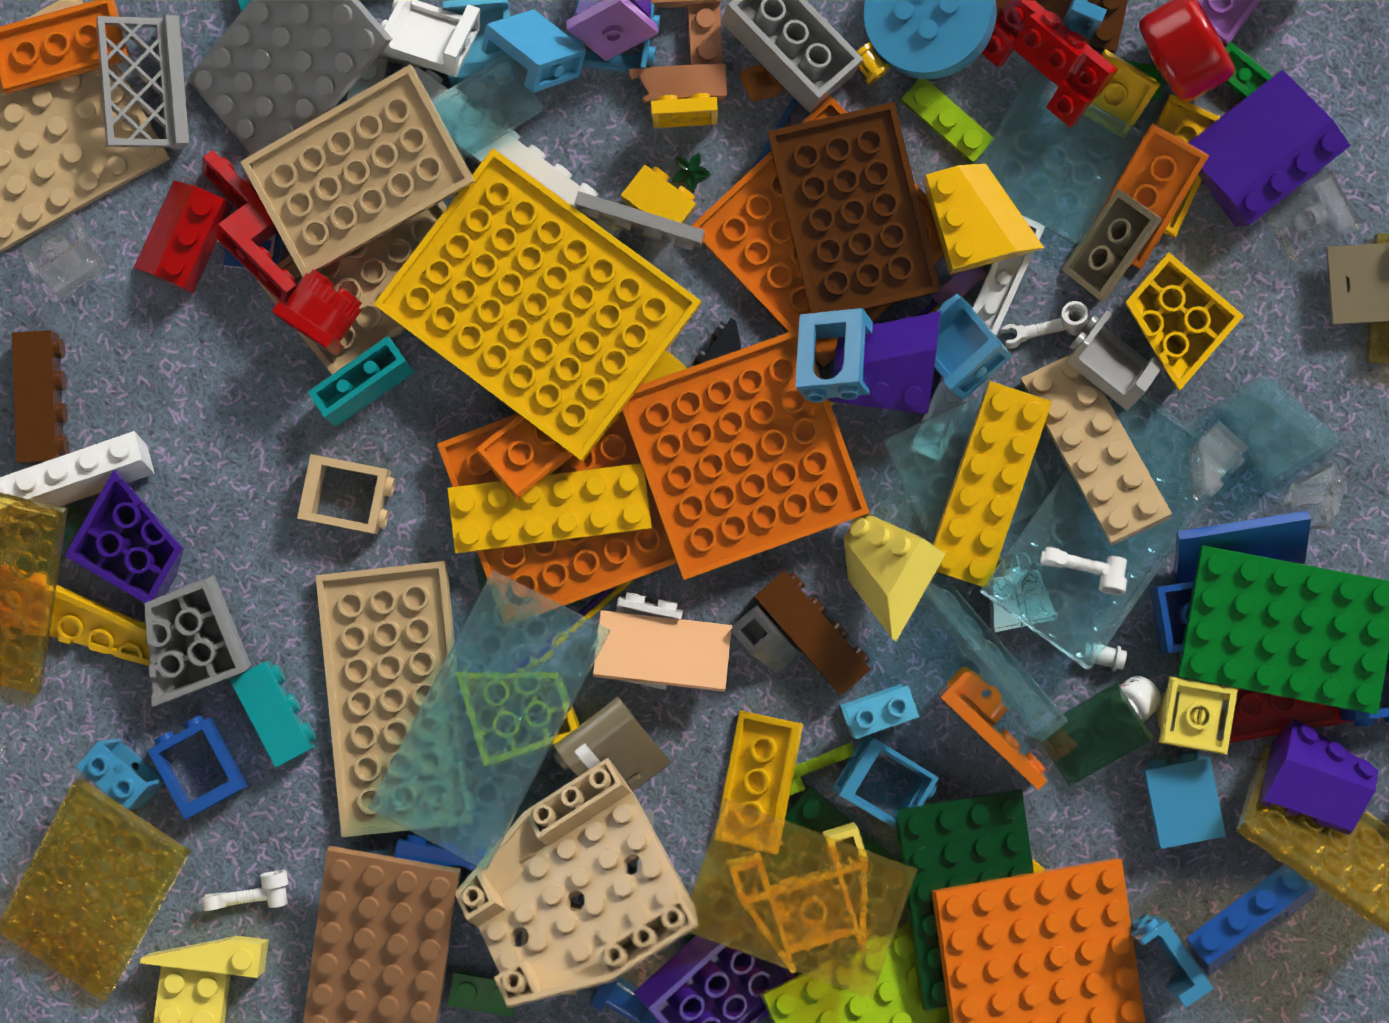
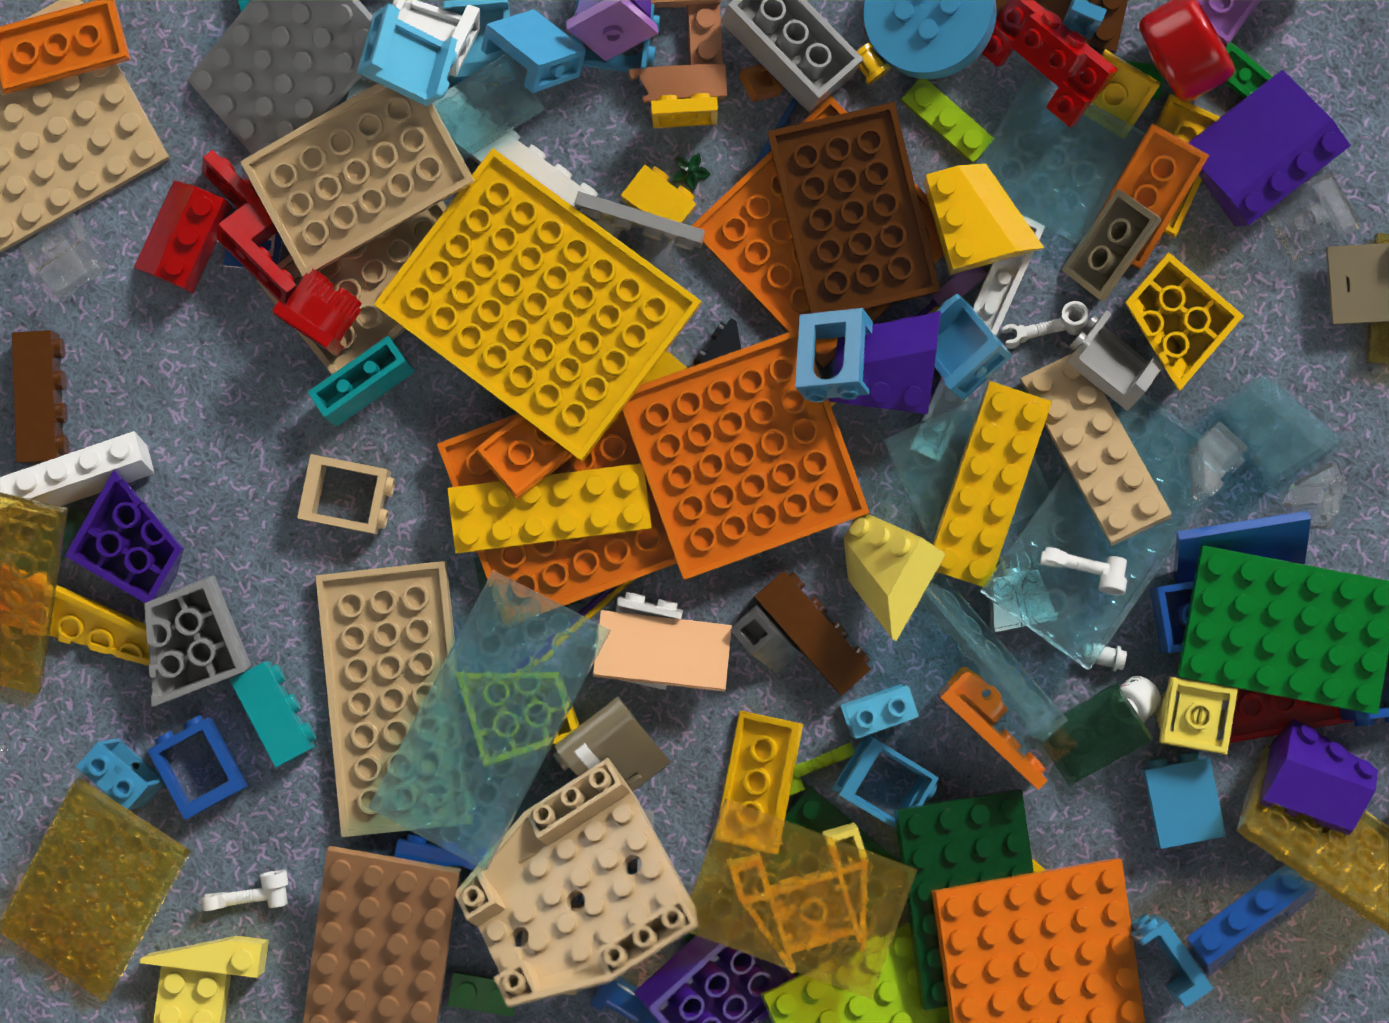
(170, 76): light grey fence -> none
(406, 58): none -> medium azure panel

